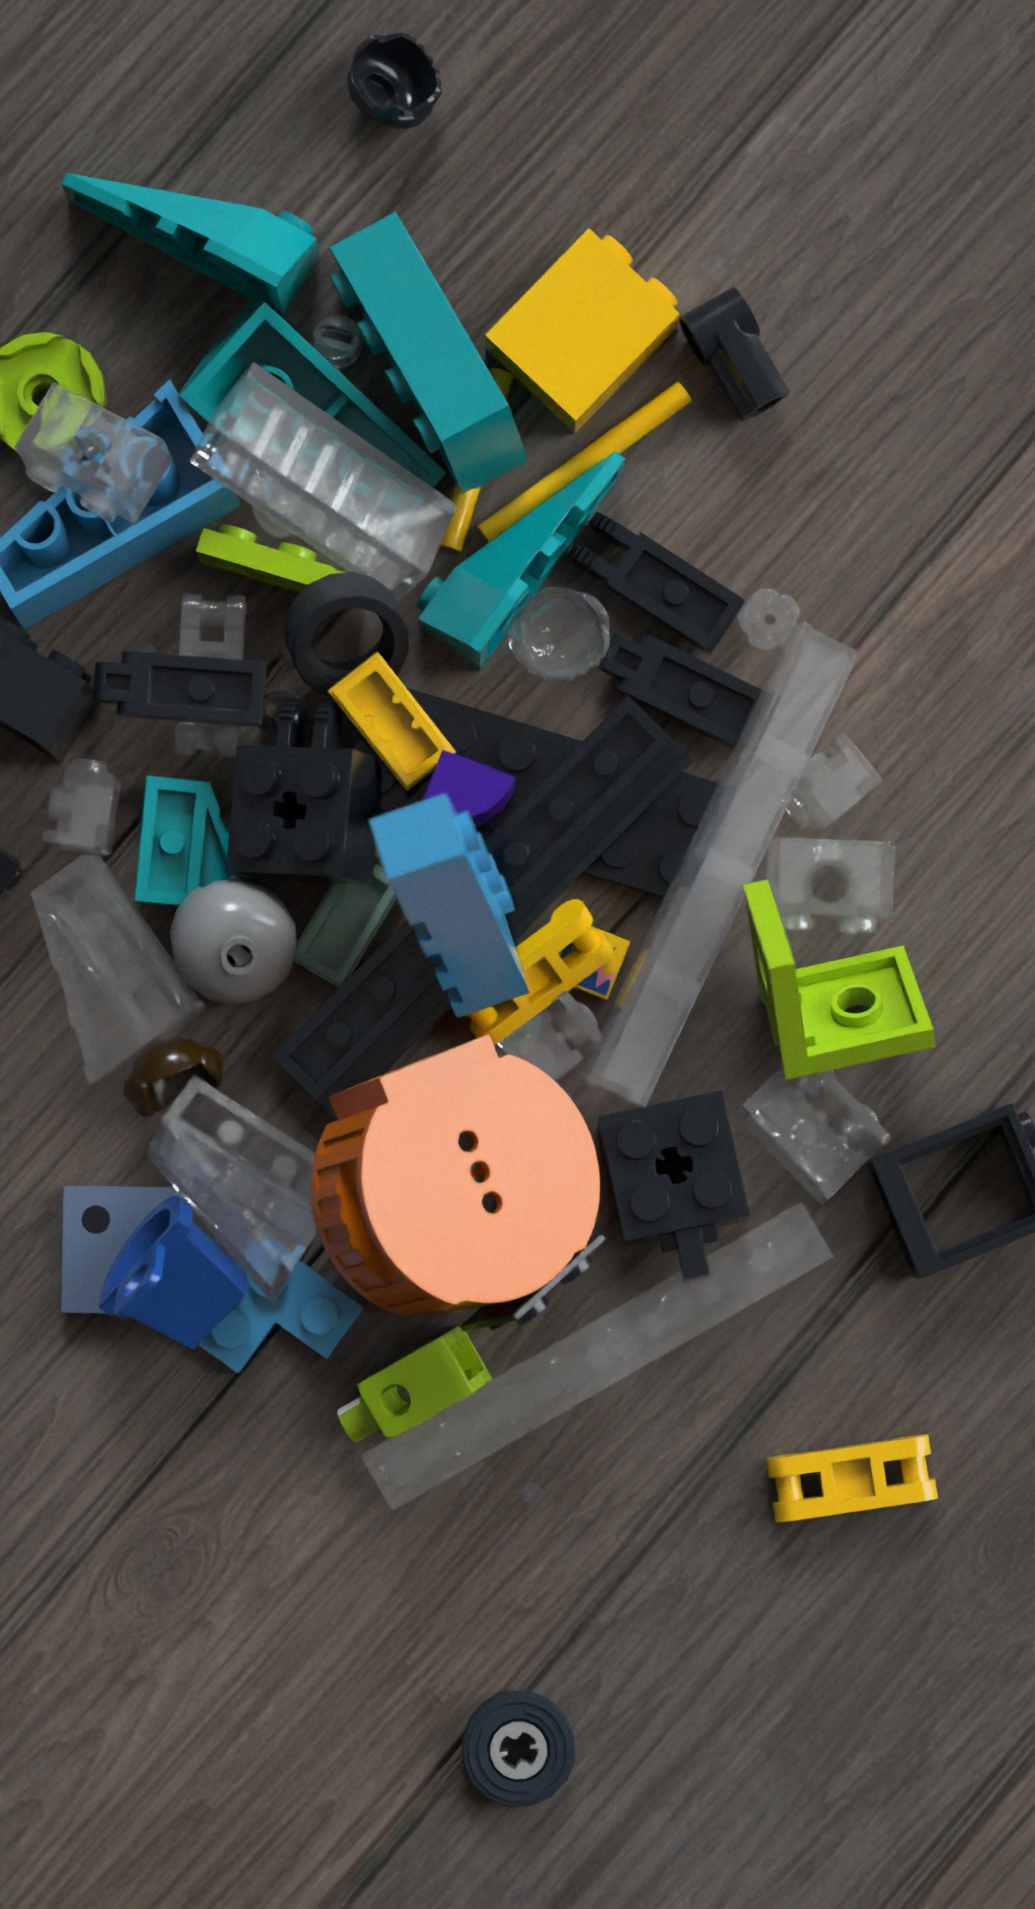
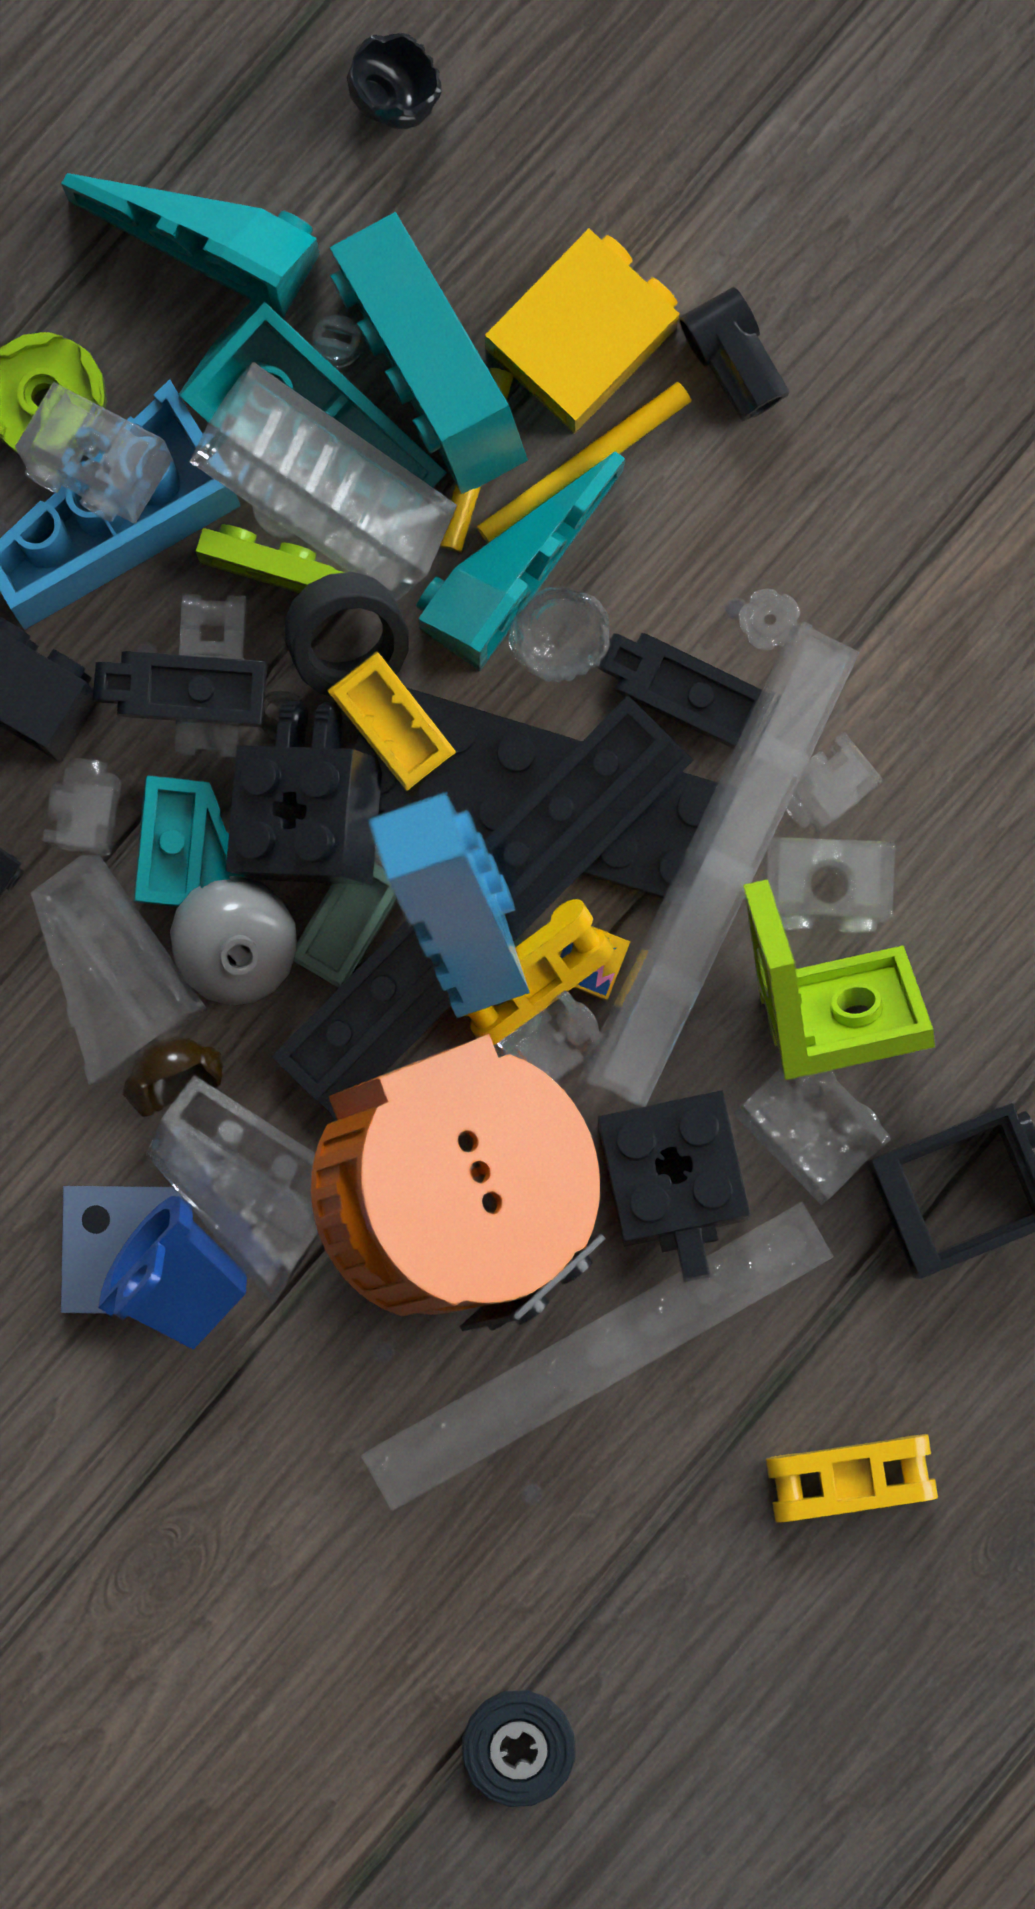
(306, 1308): dark azure plate -> none
(433, 1376): lime torso -> none
(471, 787): dark purple brick -> none
(661, 585): black hinge -> none

